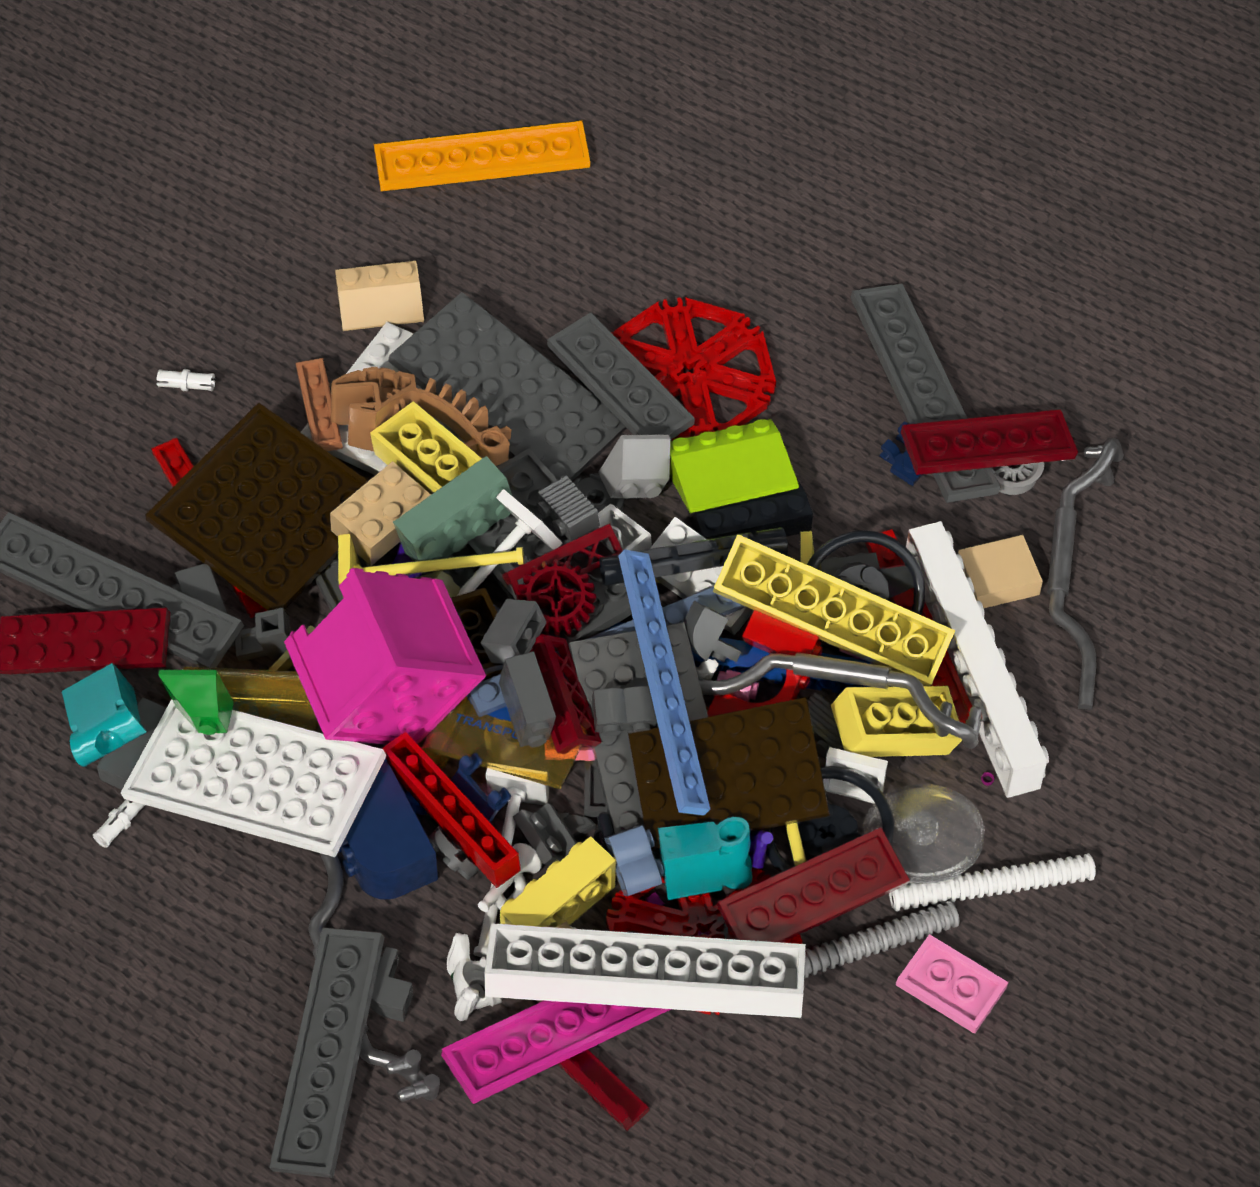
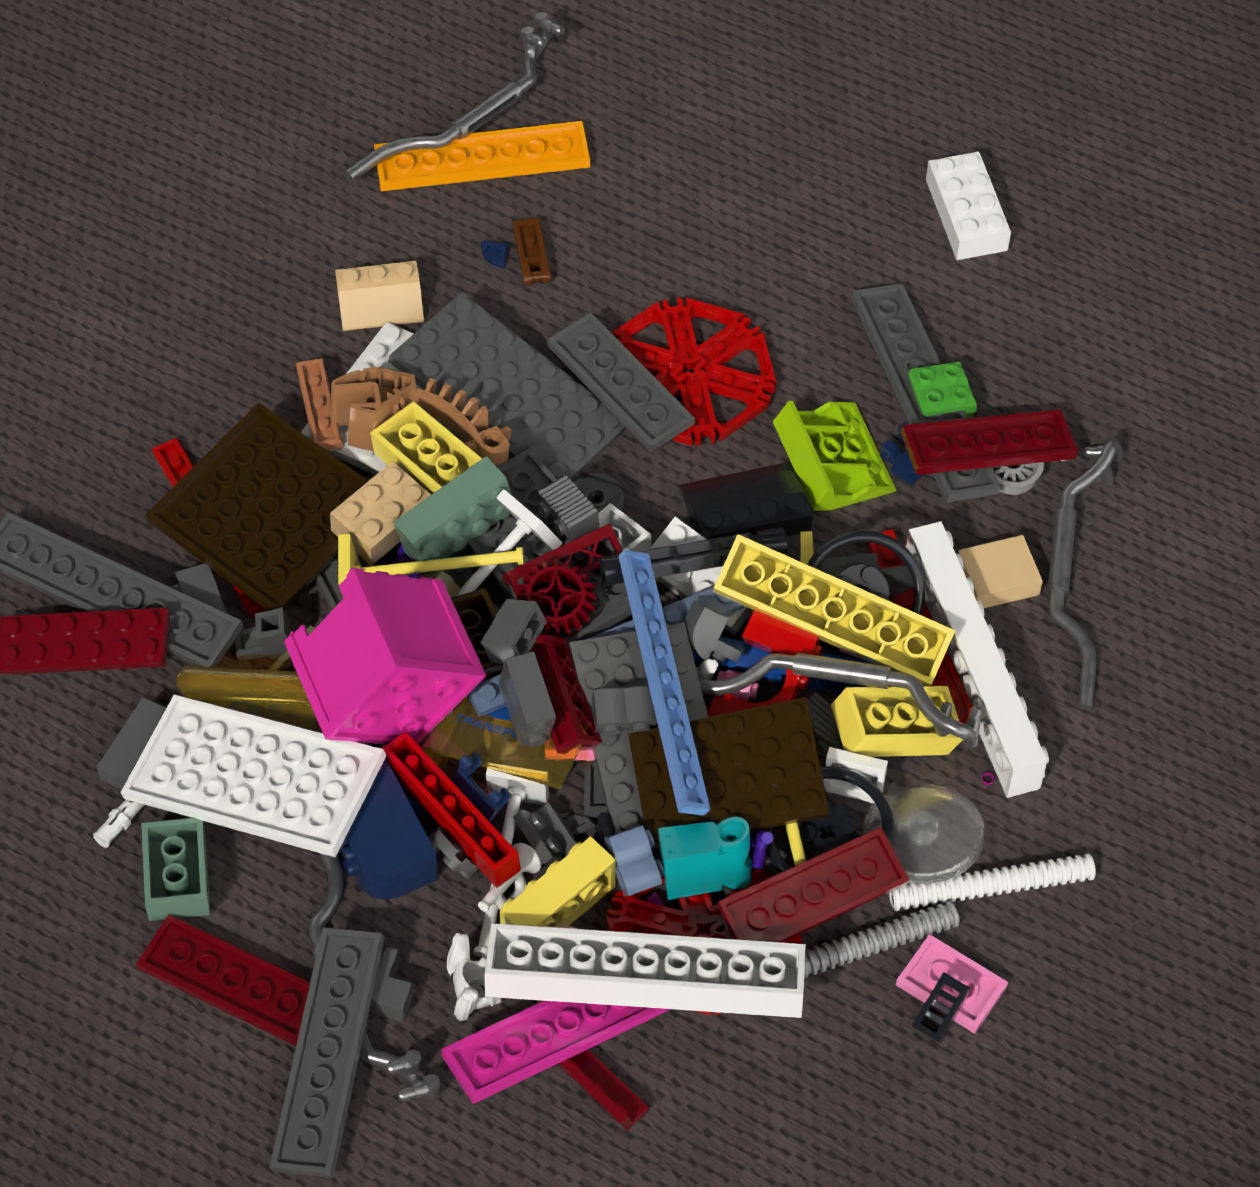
(101, 714): teal piece -> none
(175, 869): none -> sand green brick
(185, 380): white pin -> none
(200, 698): green slope -> none
(227, 978): none -> dark red plate
(495, 253): none -> dark blue tile
(531, 251): none -> reddish brown plate
(533, 44): none -> flat silver piece
(637, 466): light grey slope -> none
(731, 465): lime slope -> none
(833, 455): none -> lime piece
(942, 389): none -> bright green bracket
(945, 1024): none -> black slope
(968, 205): none -> white brick

